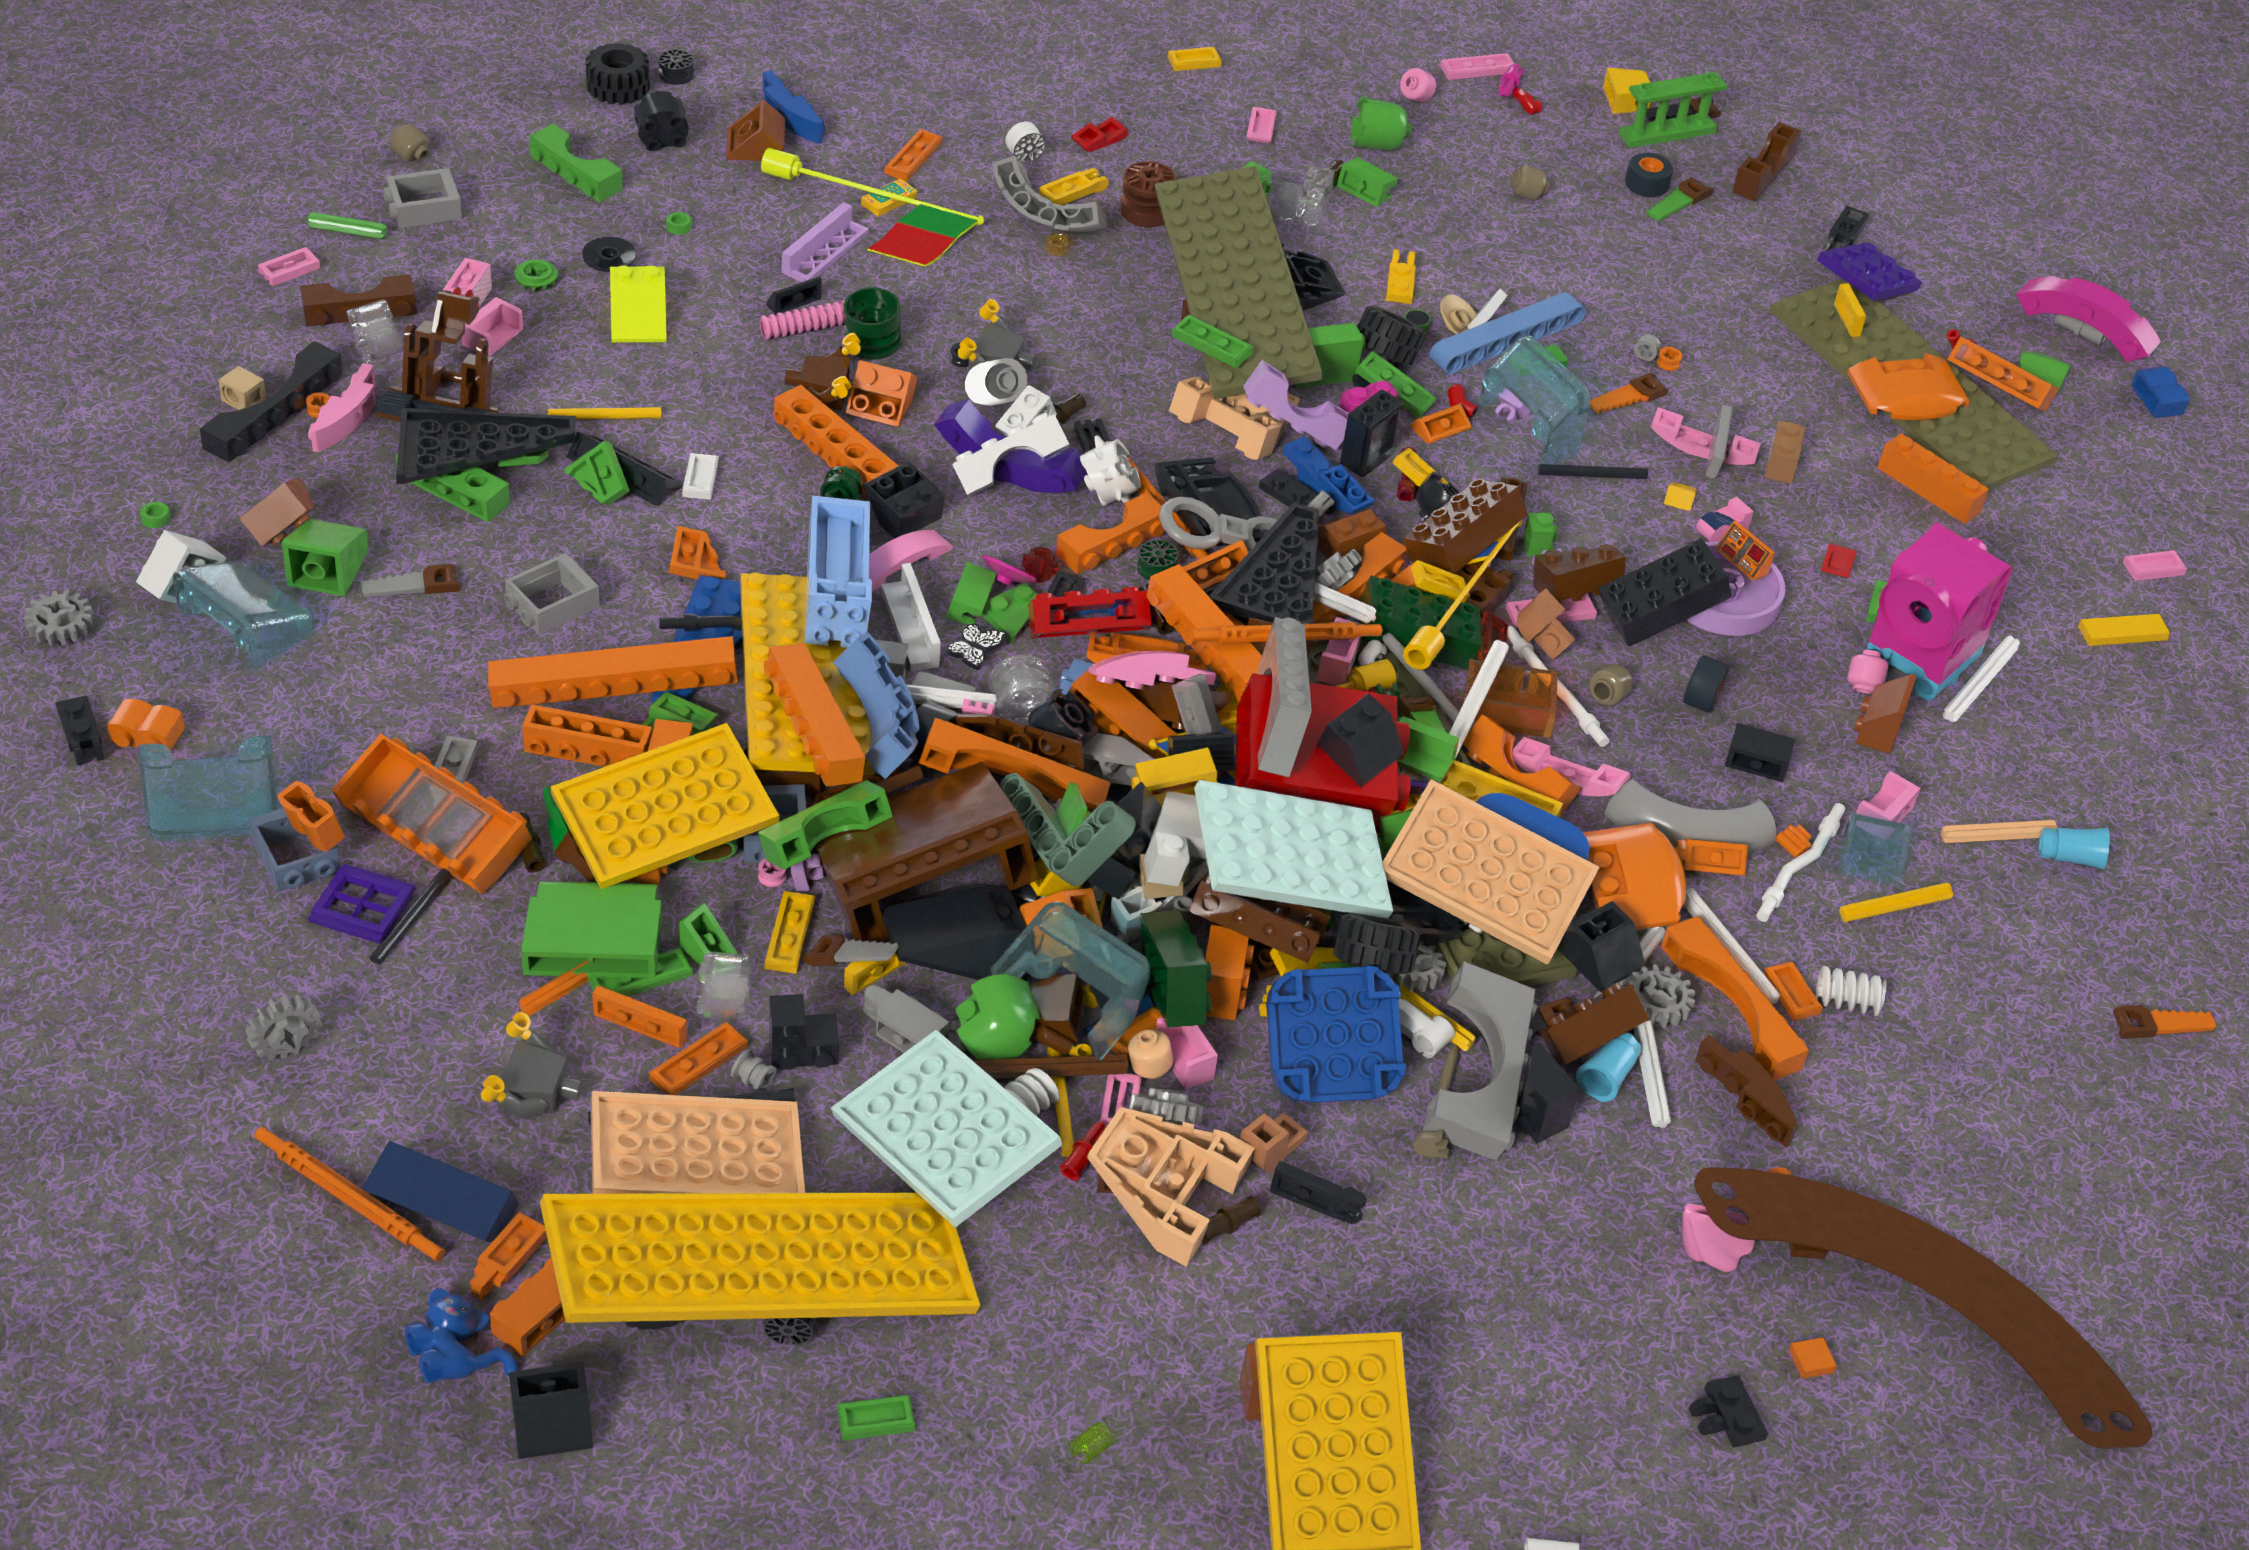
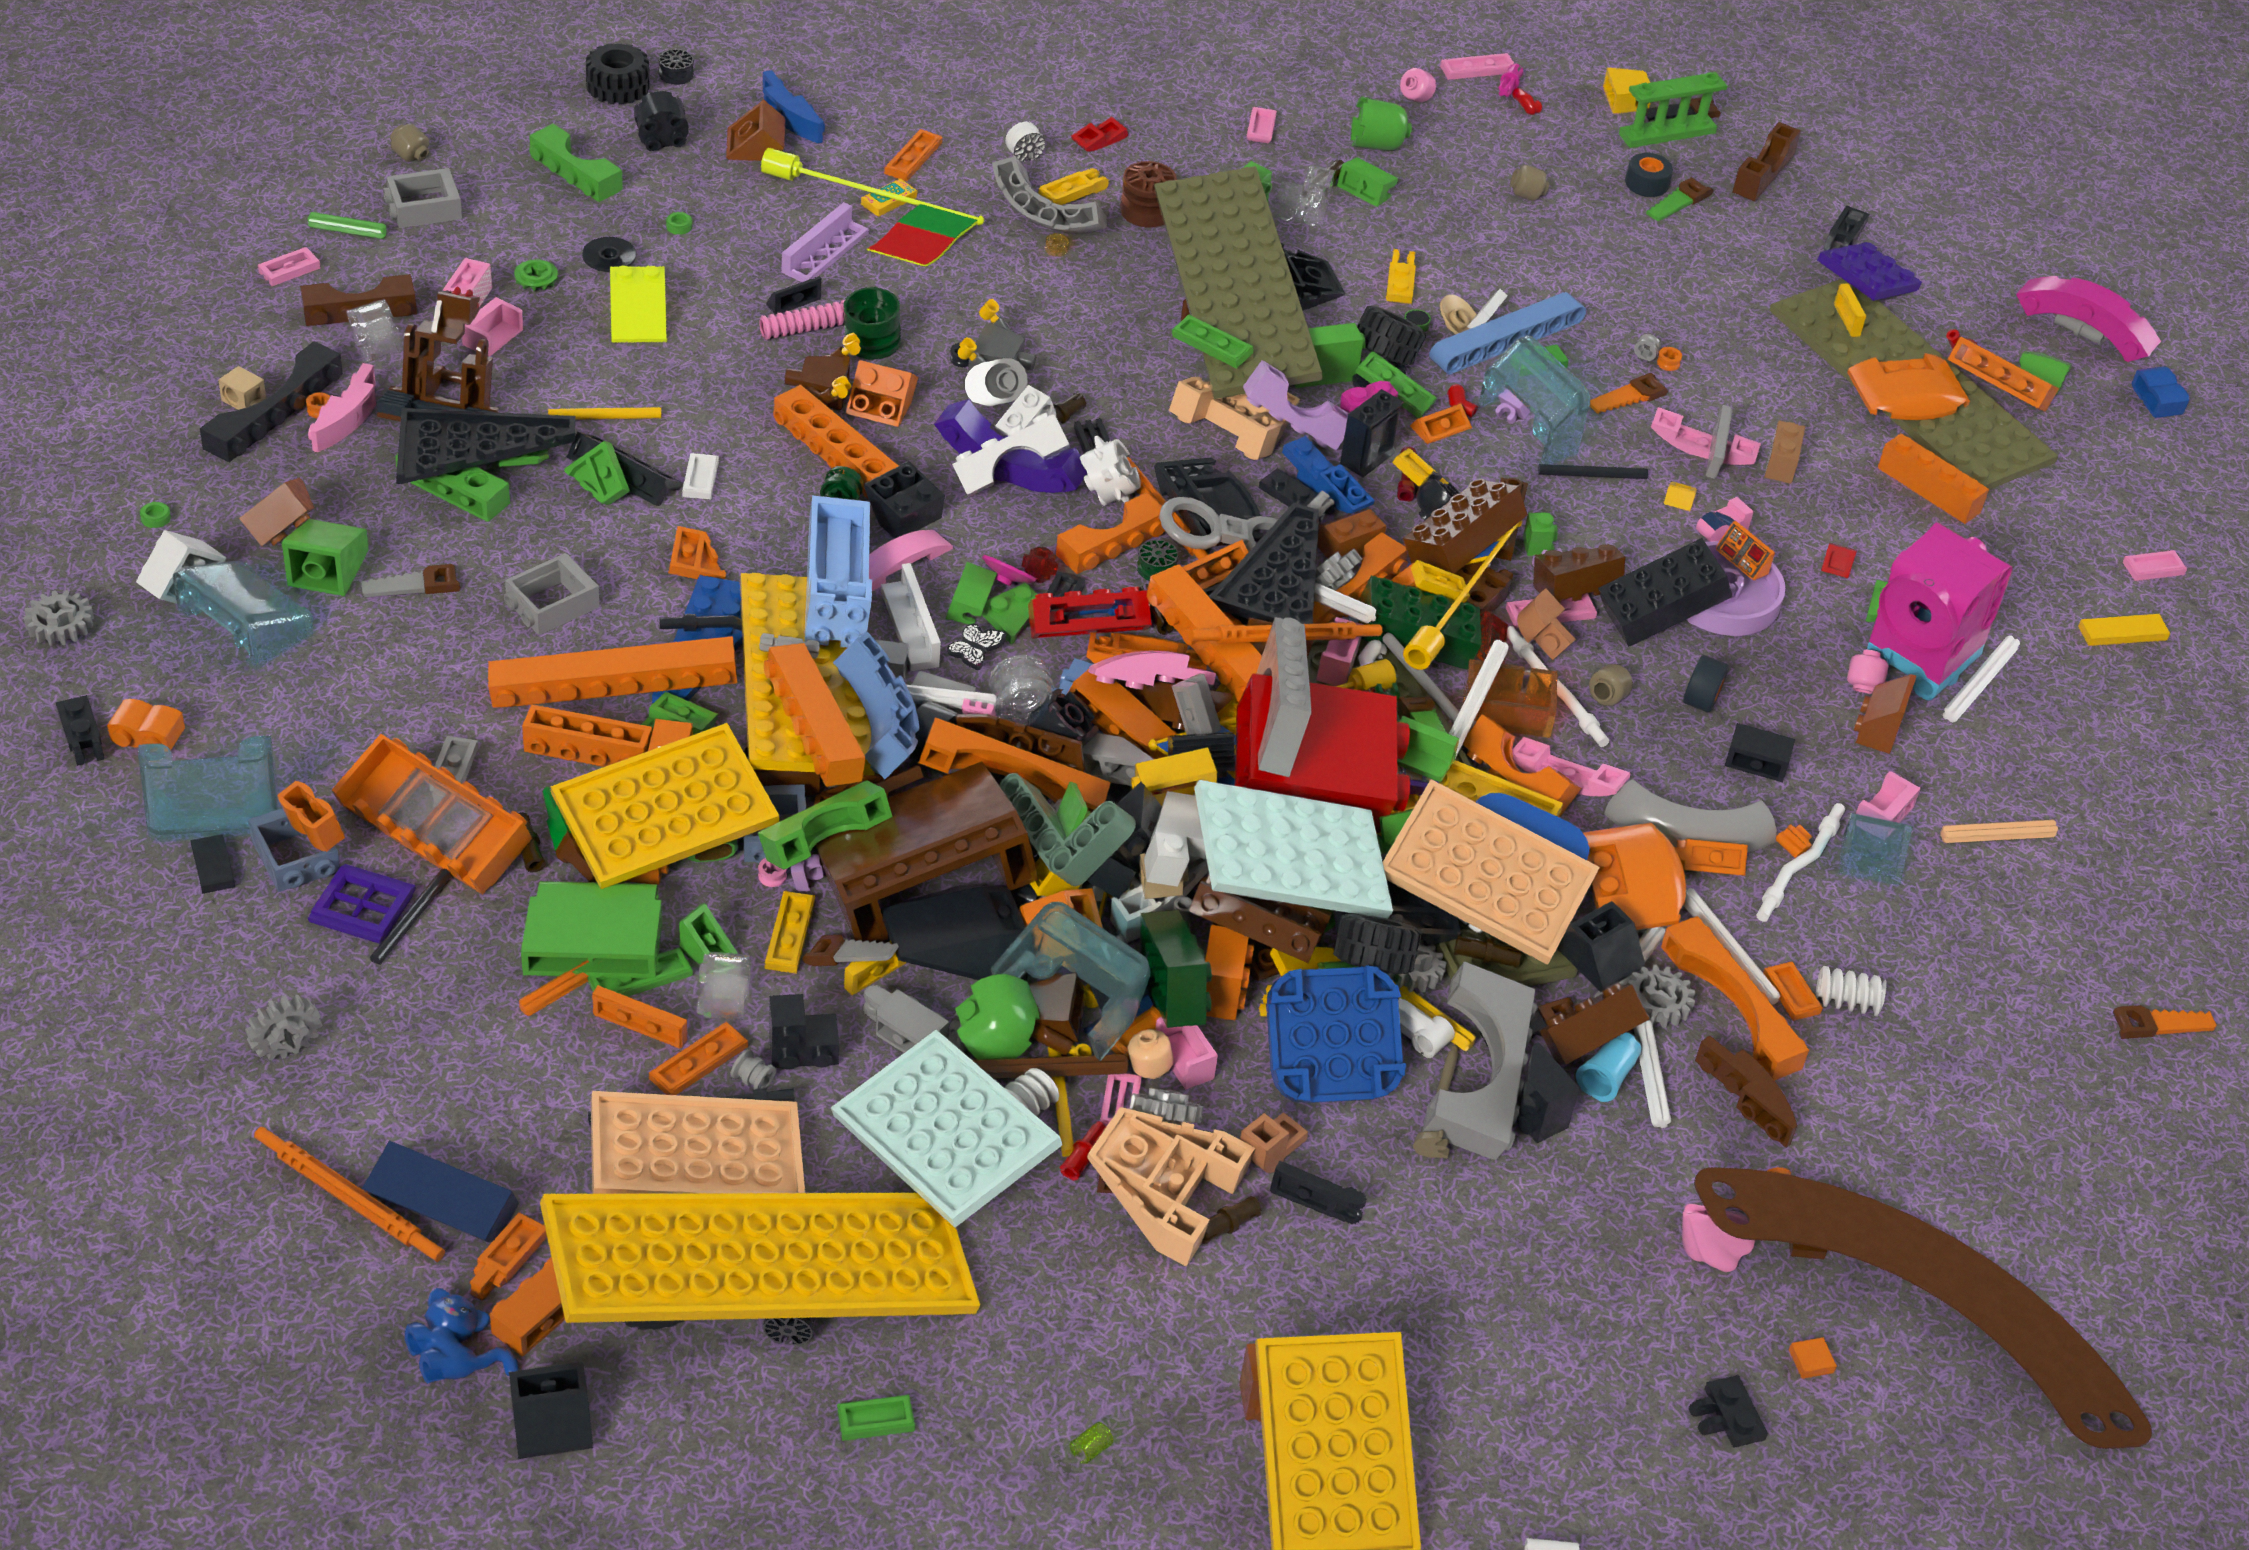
(212, 863): none -> black tile
(533, 1076): dark grey torso -> none
(768, 640): none -> light grey axle
(1194, 58): yellow tile -> none
(1362, 740): black slope -> none
(1487, 951): none -> dark brown pin
(1896, 902): yellow axle -> none
(2076, 845): medium azure plant -> none

